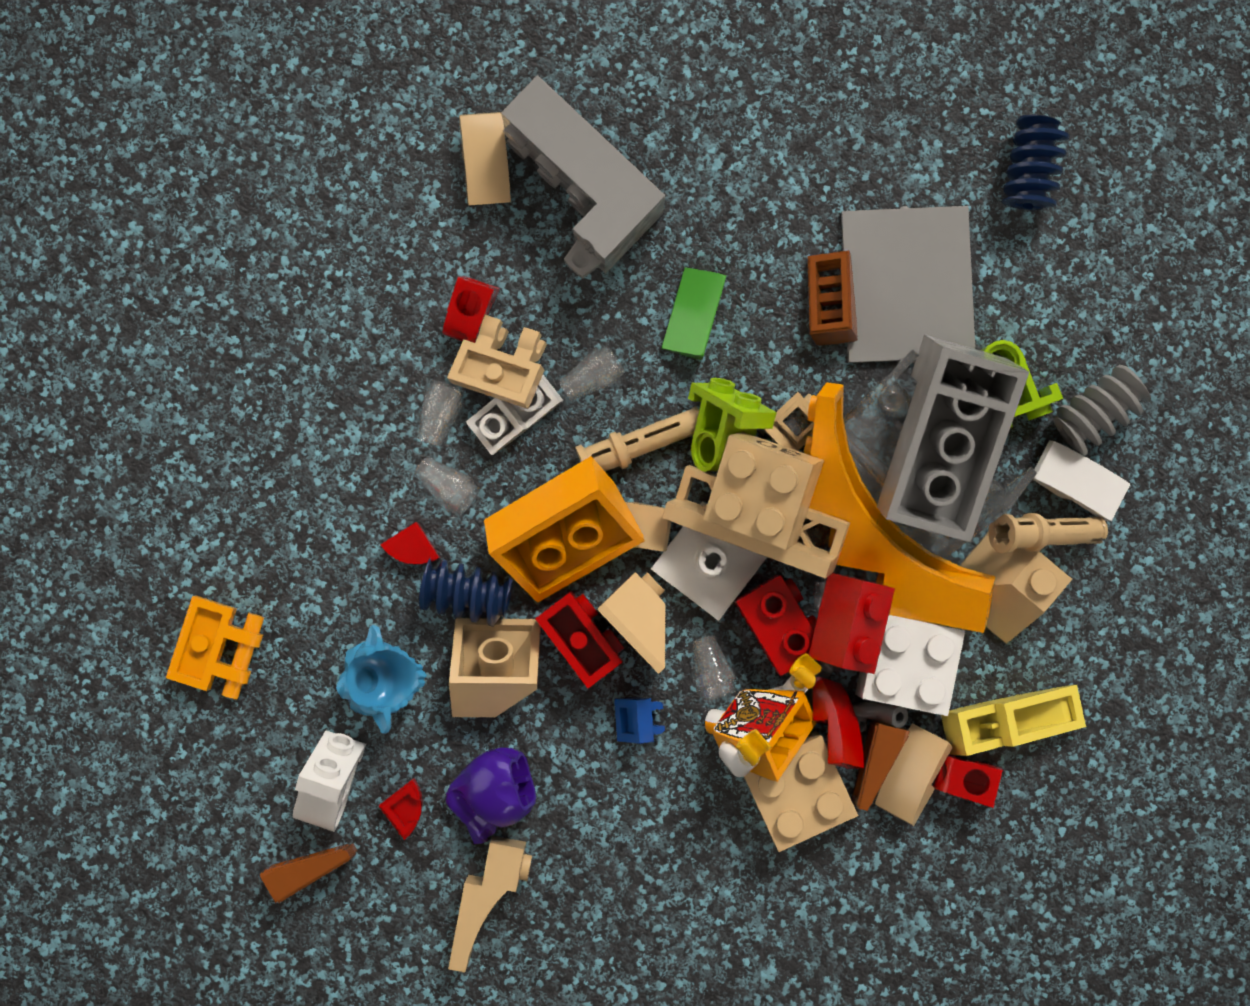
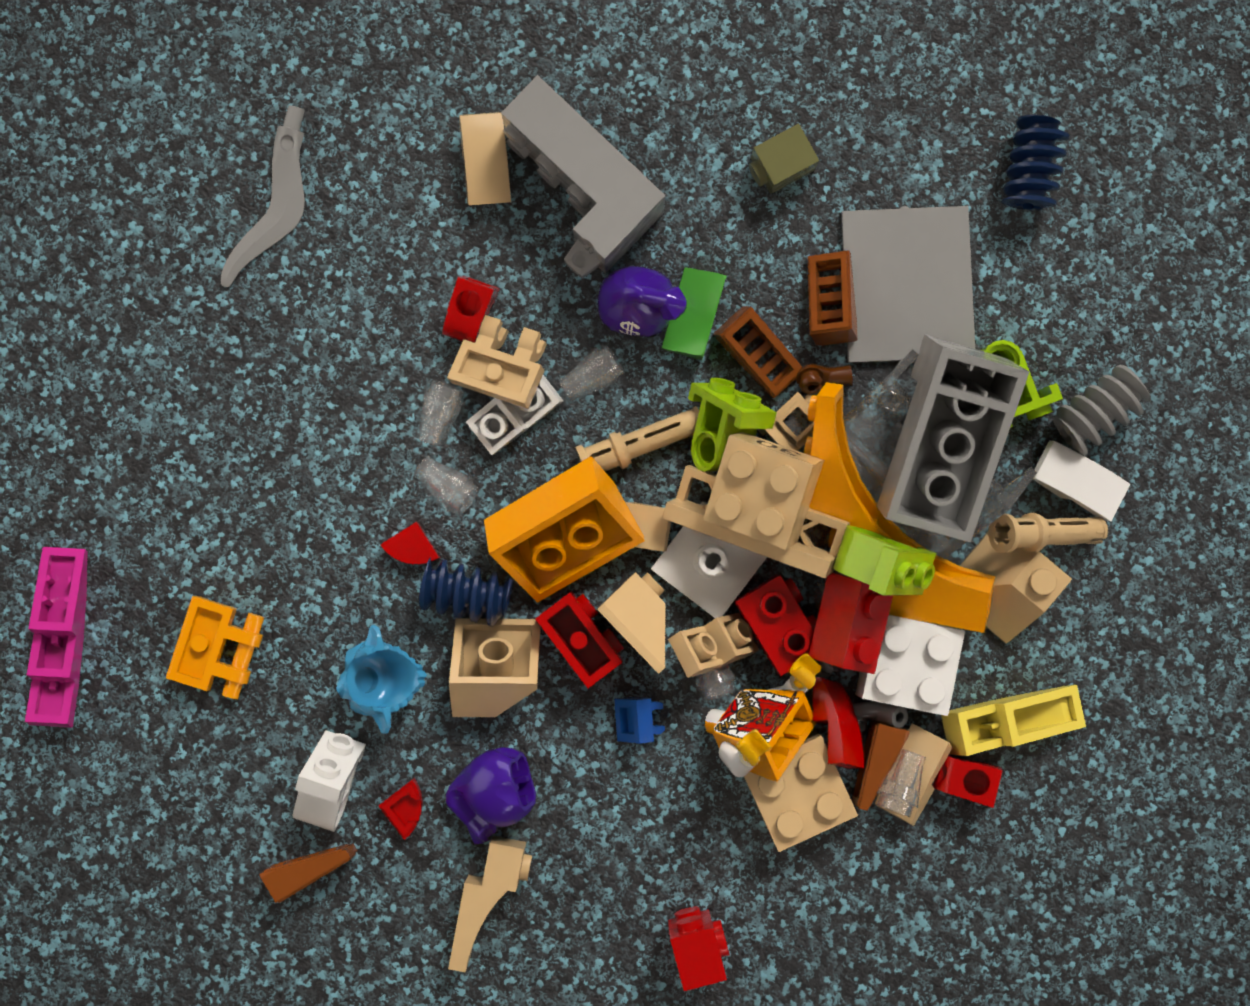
(58, 636): none -> dark pink slope
(286, 198): none -> light grey piece
(639, 301): none -> dark purple piece
(698, 947): none -> red brick
(713, 645): none -> tan slope
(725, 333): none -> dark orange slope
(783, 159): none -> olive brick
(813, 377): none -> reddish brown arm
(884, 563): none -> lime pin
(902, 784): none -> clear cone

